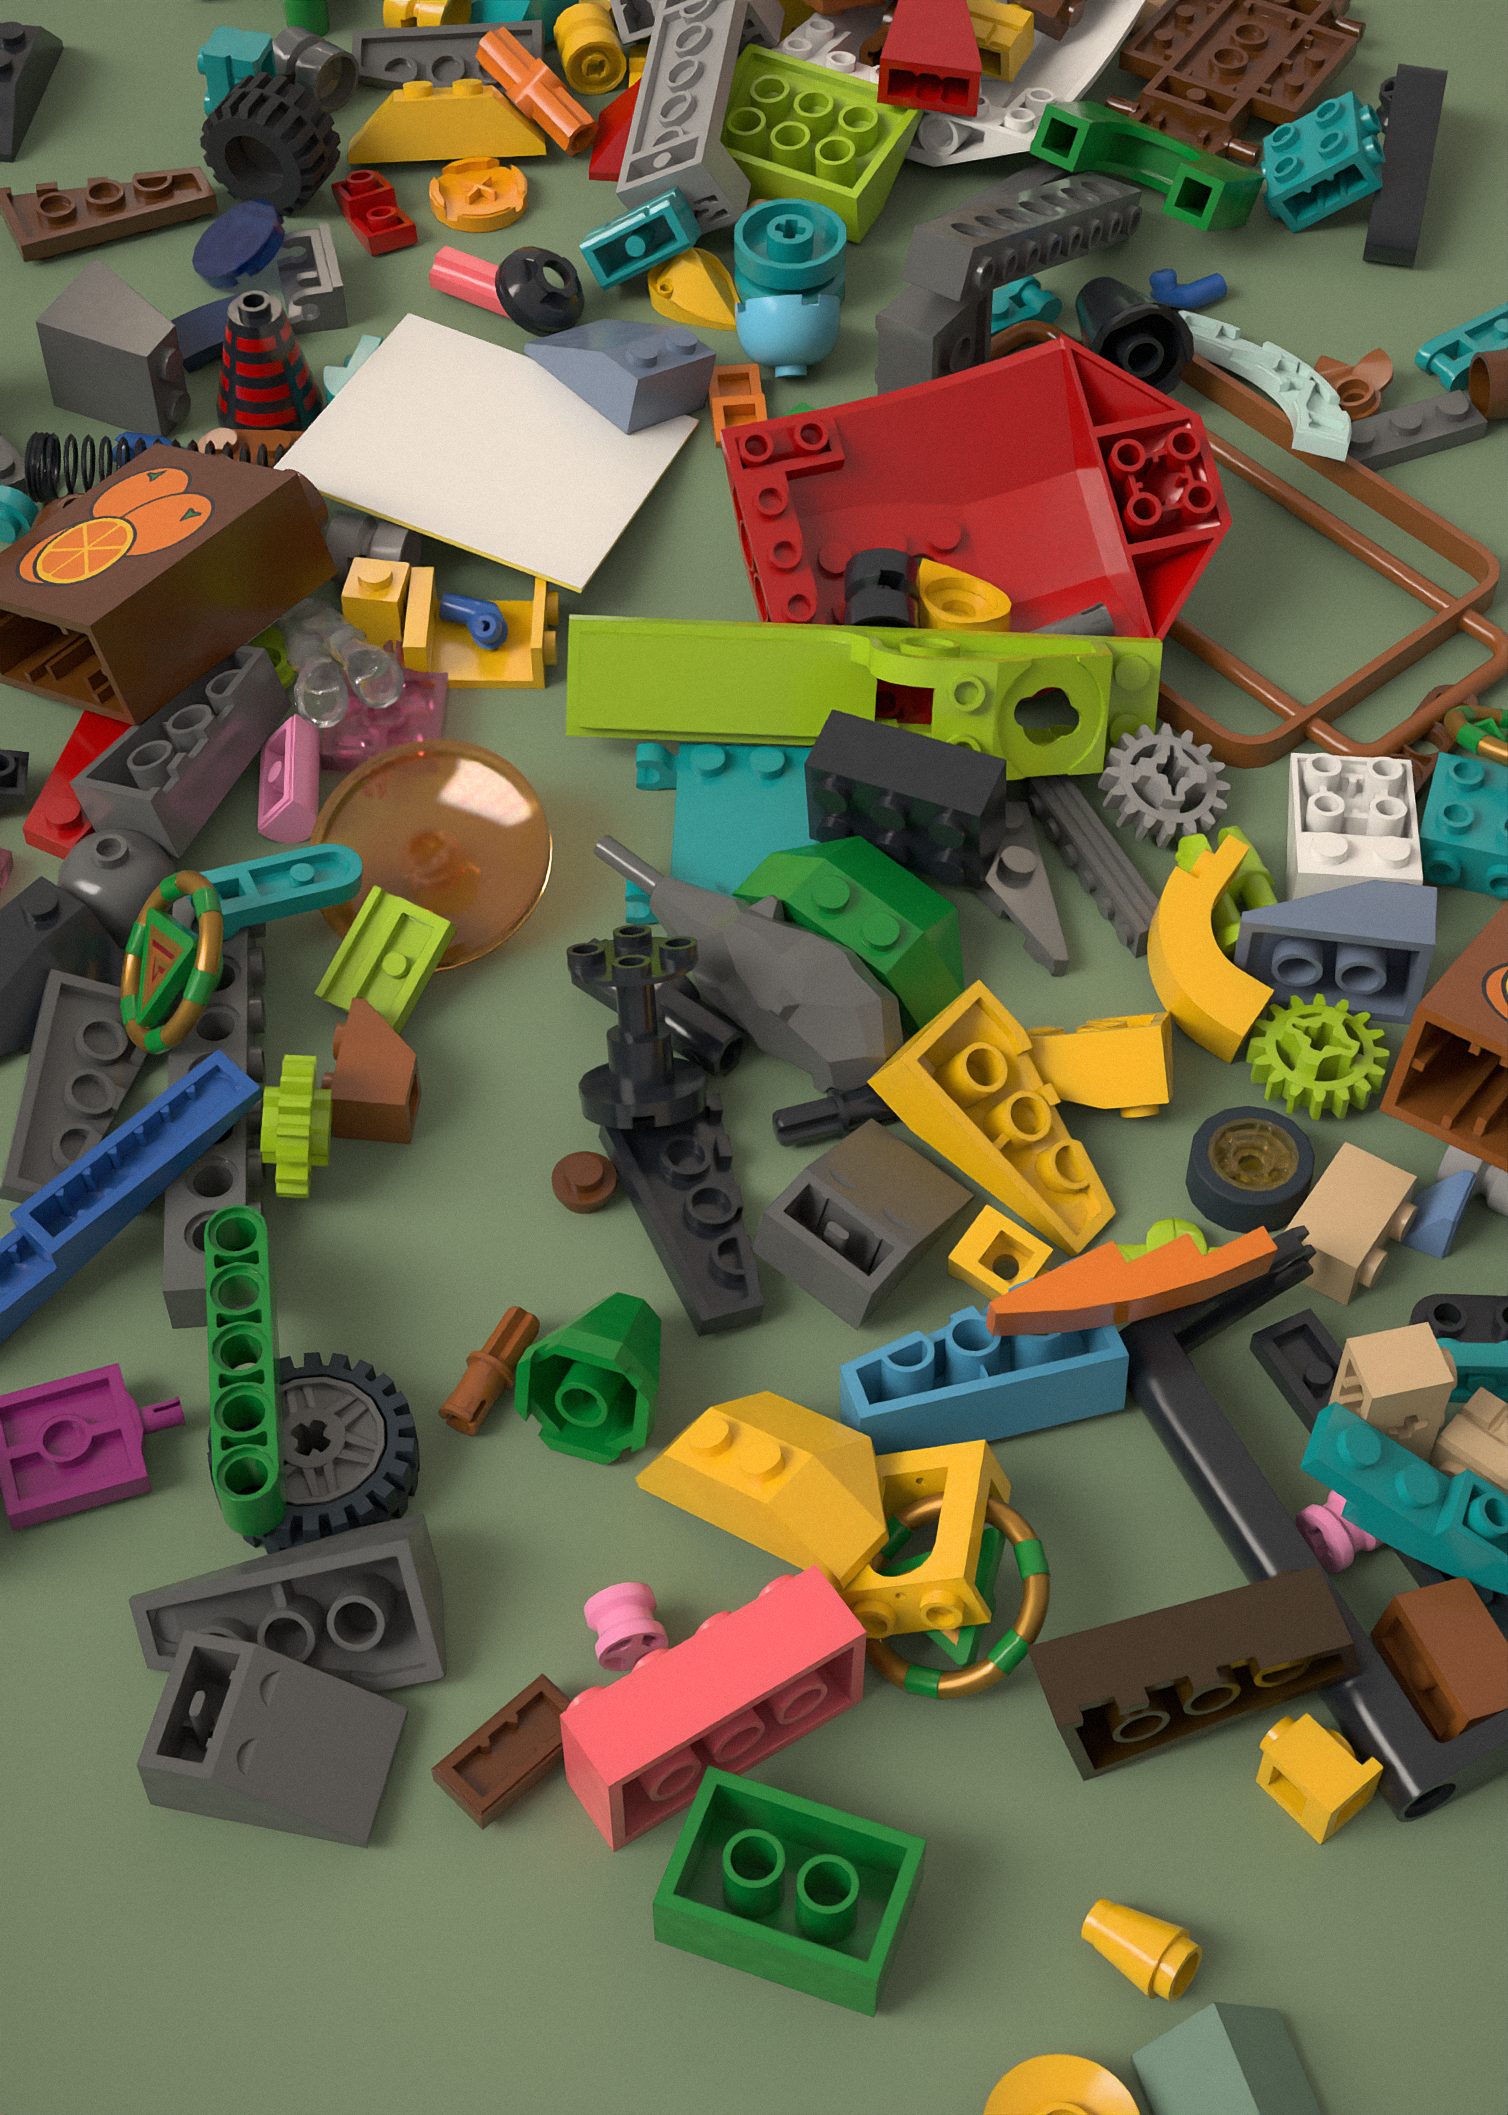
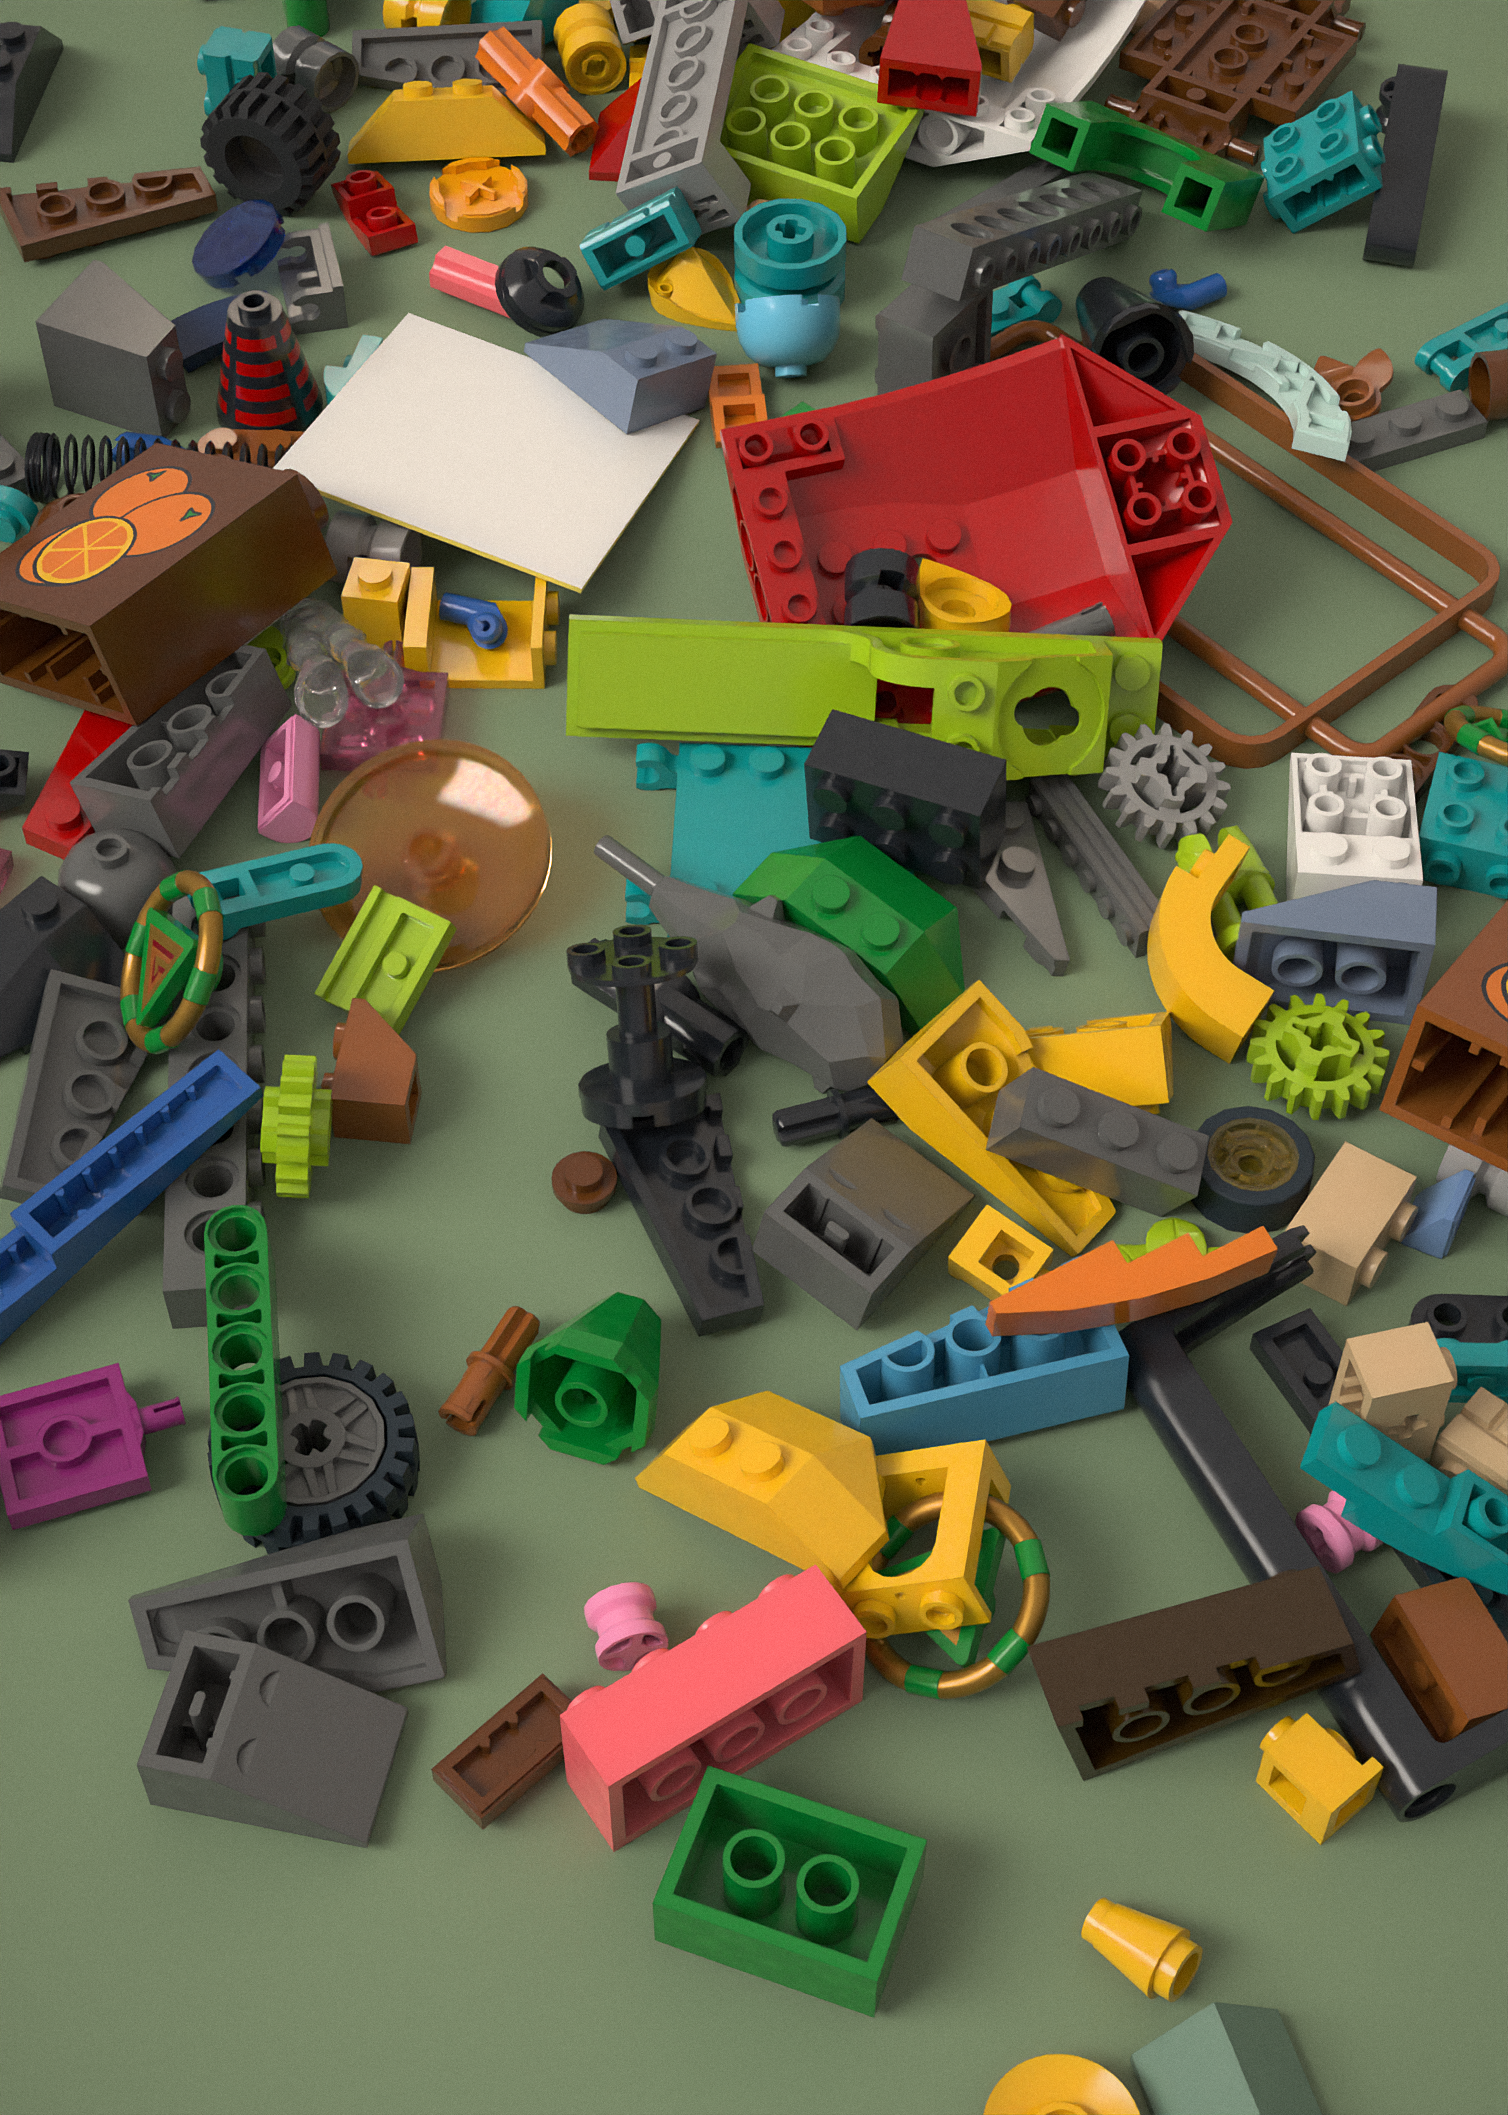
(1097, 1142): none -> dark grey brick

